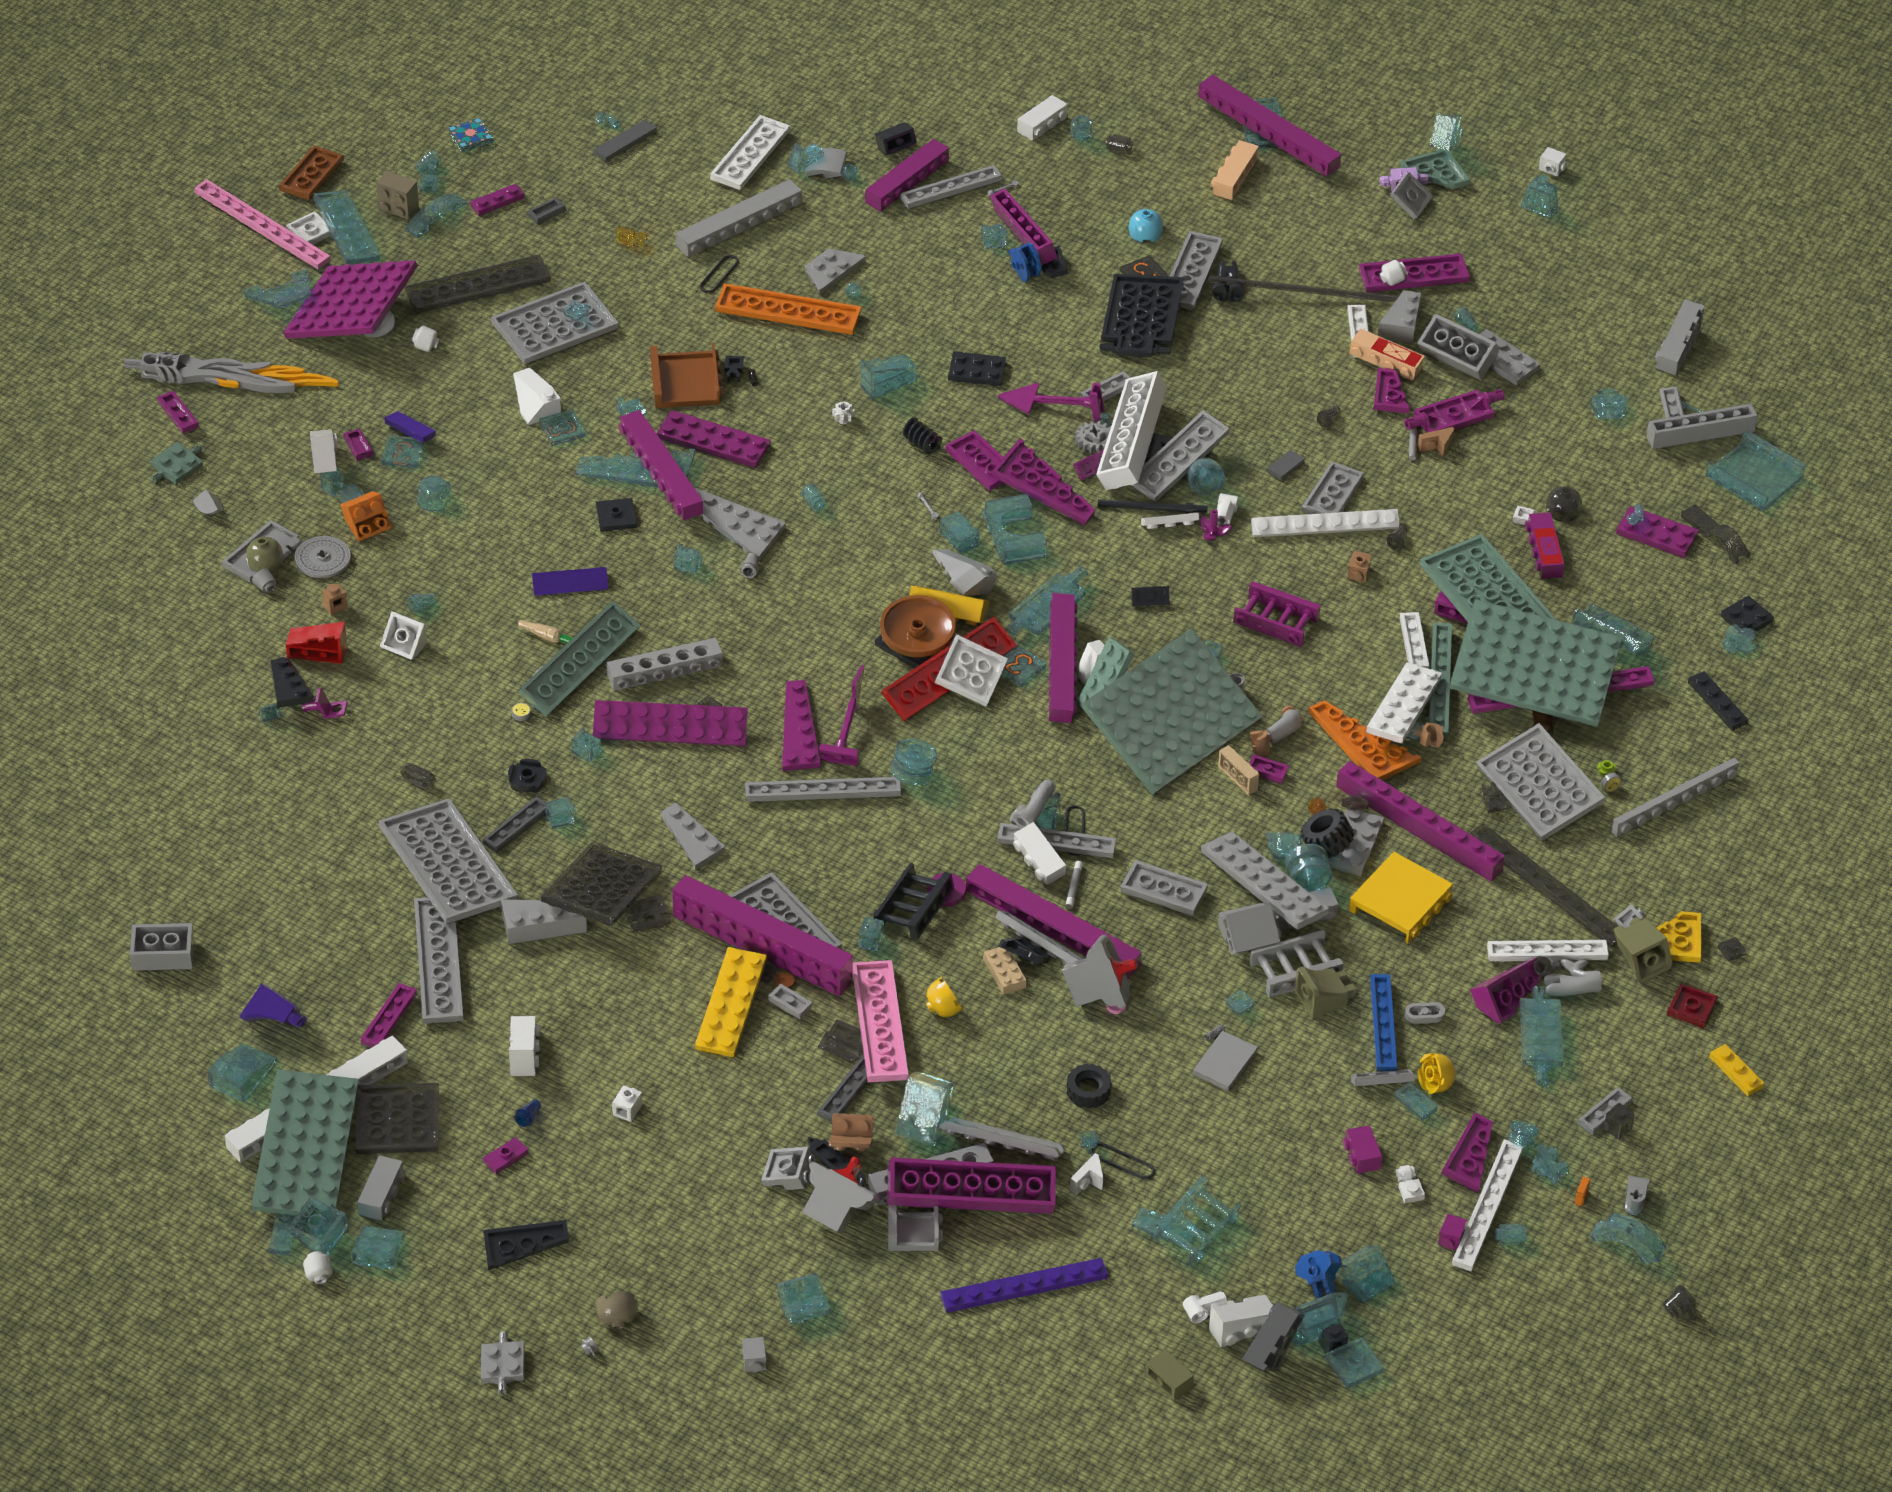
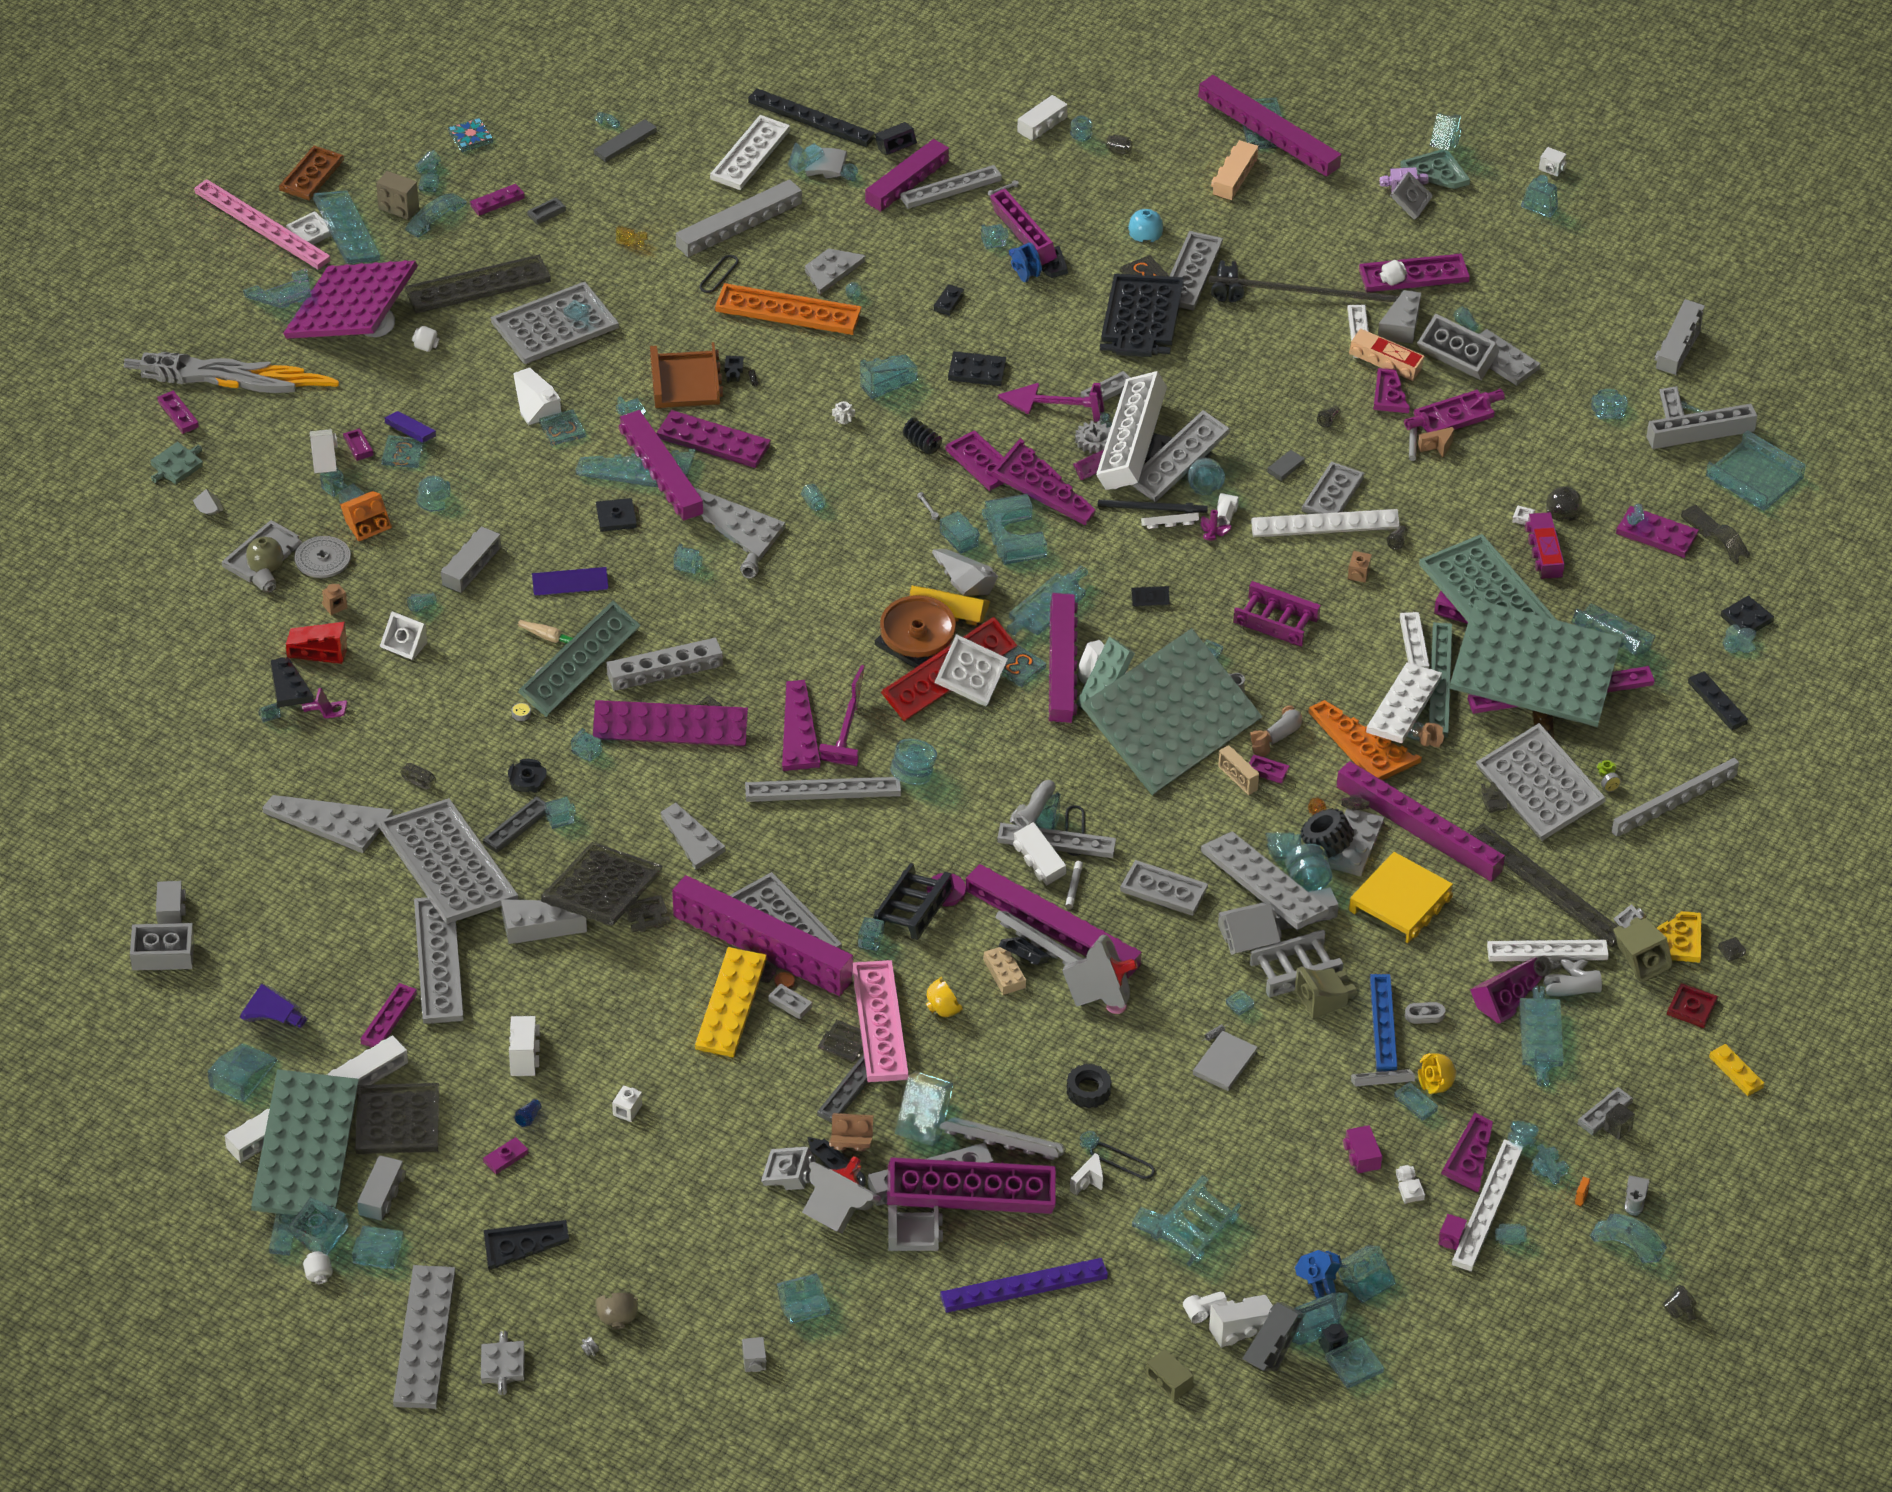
(170, 902): none -> light grey brick
(342, 823): none -> light grey wing
(424, 1337): none -> light grey plate
(470, 559): none -> light grey brick
(811, 117): none -> black plate
(948, 299): none -> black plate

